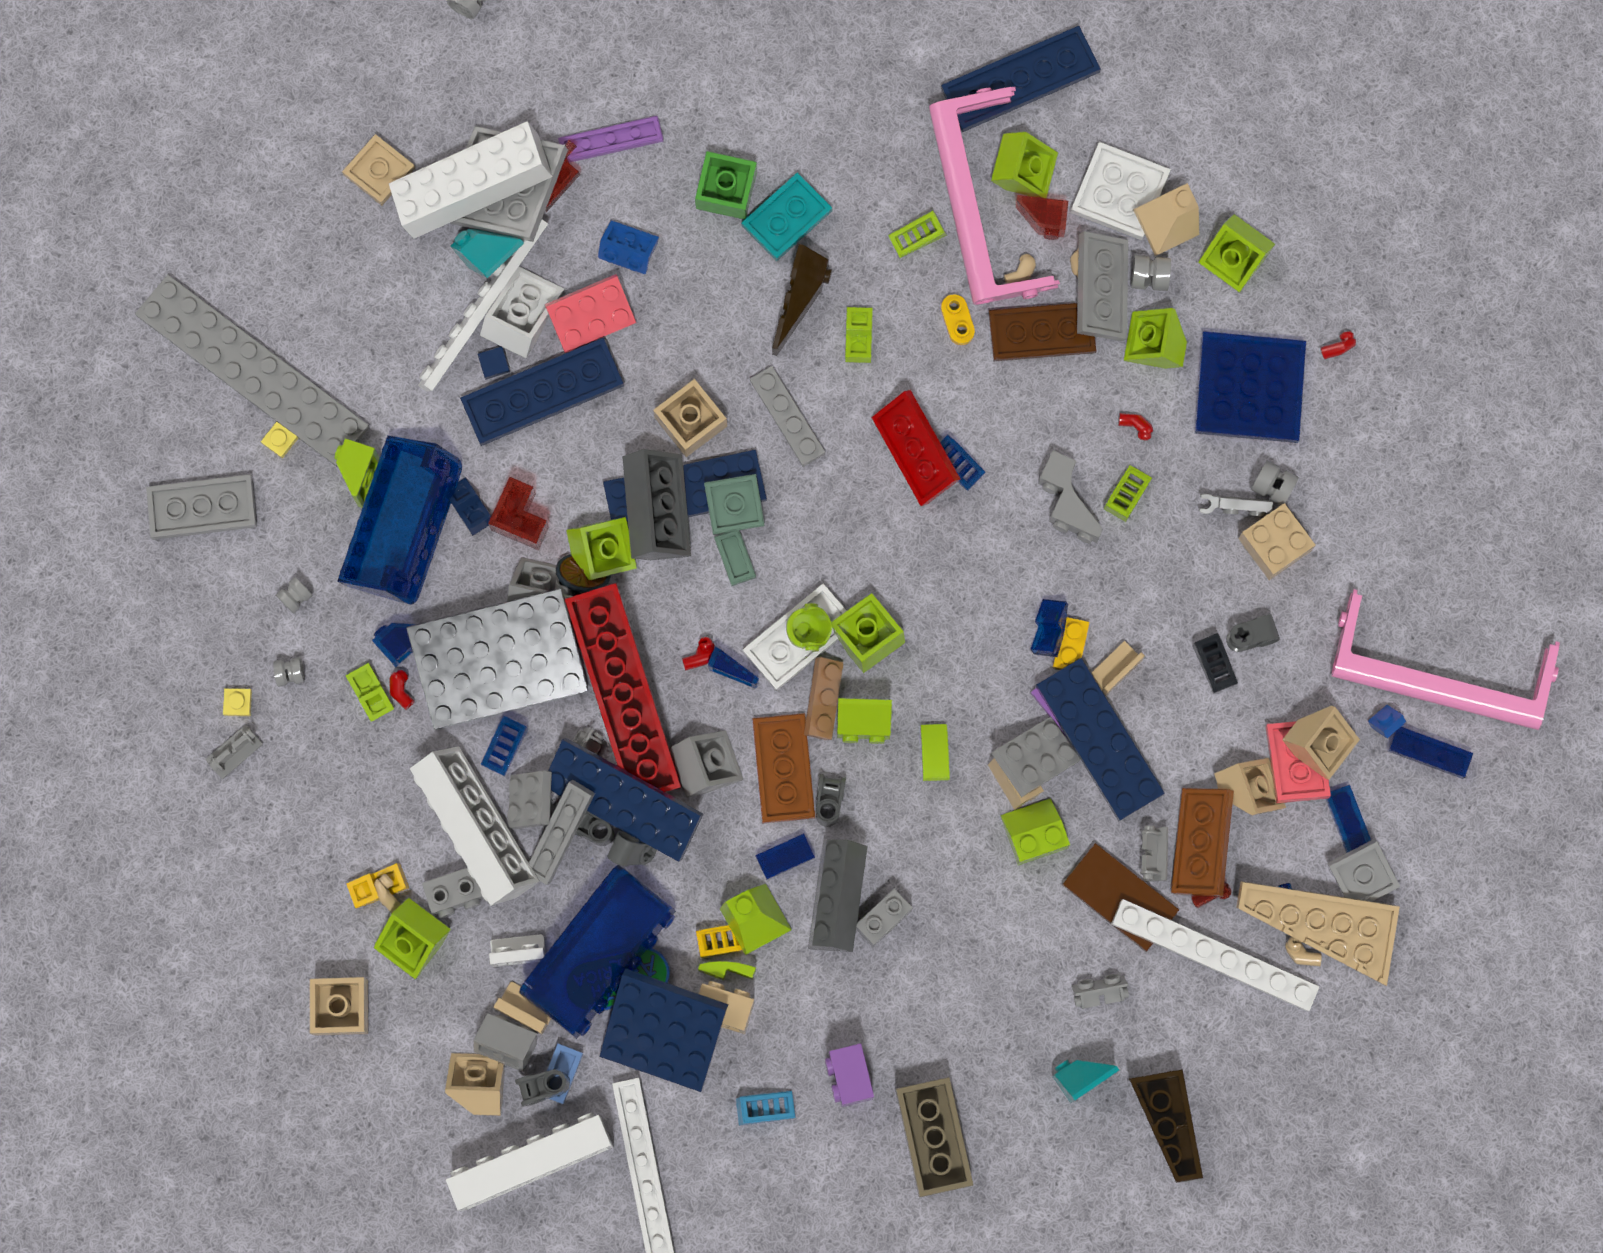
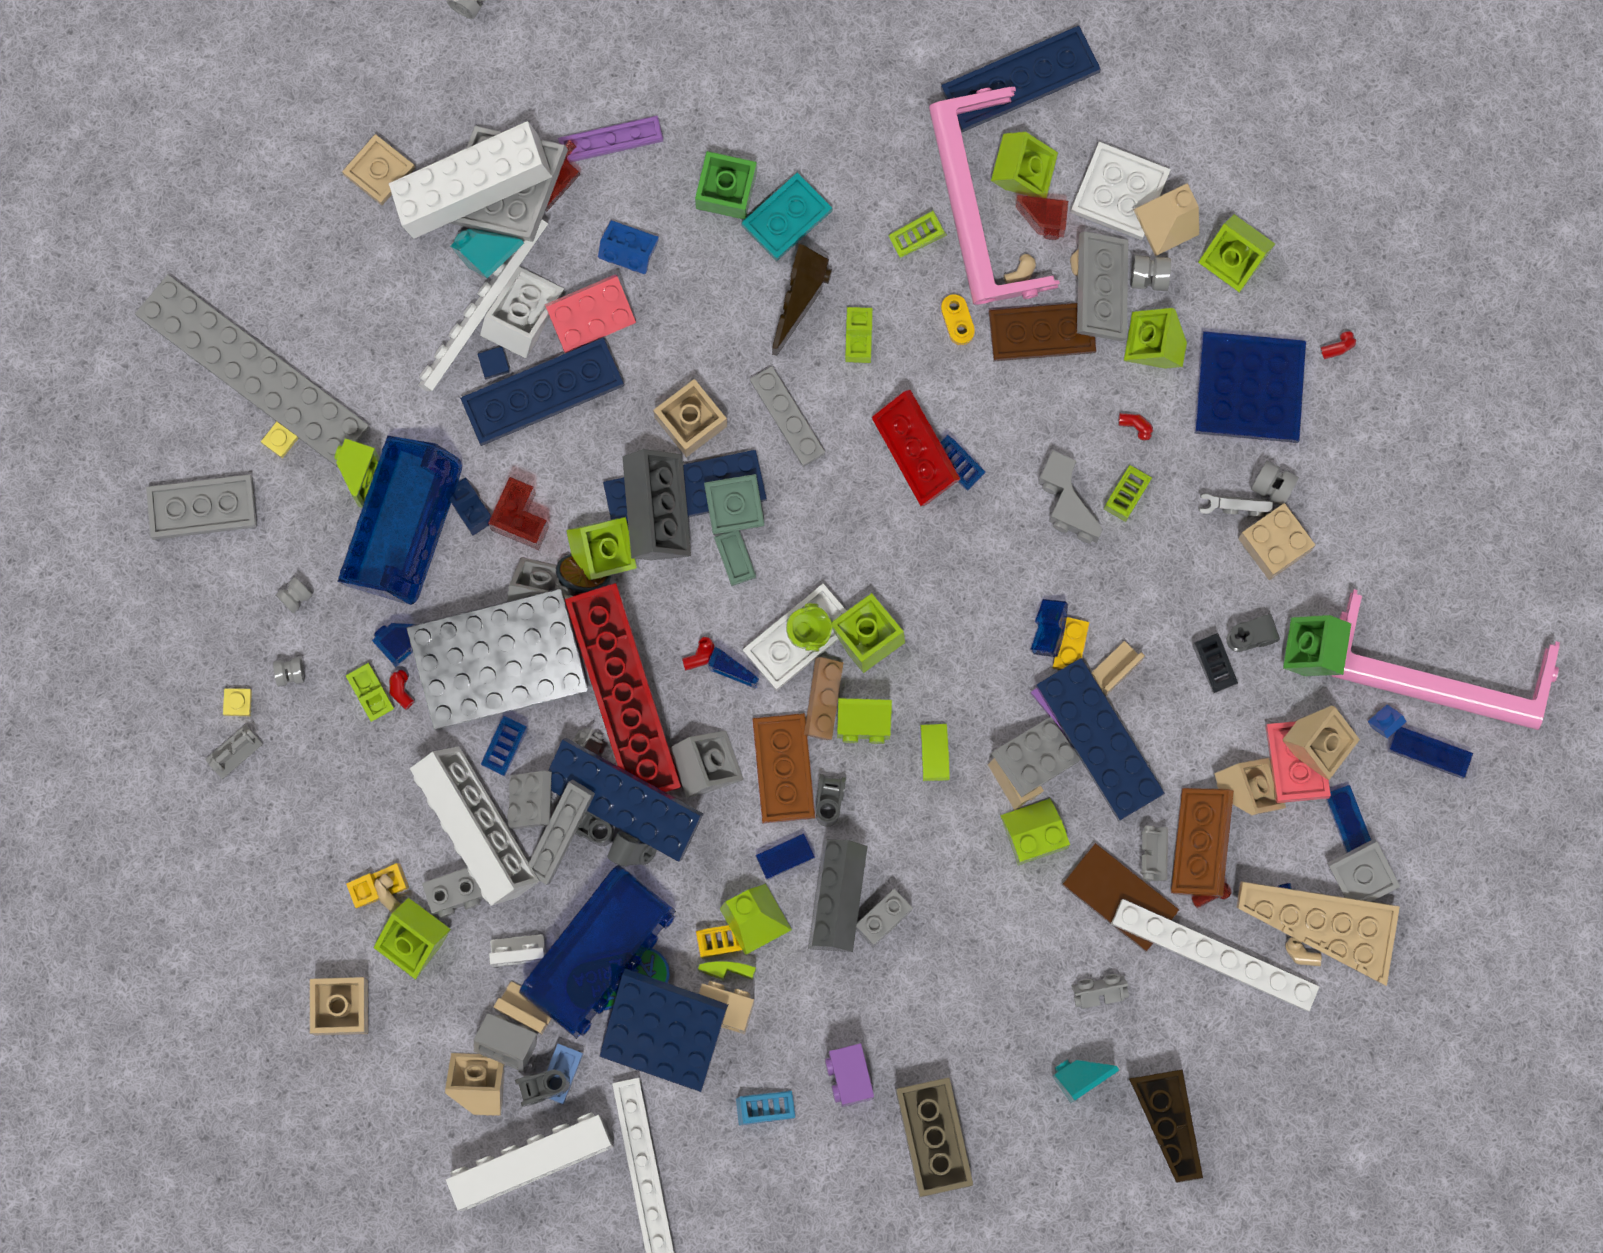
(1317, 645): none -> bright green brick

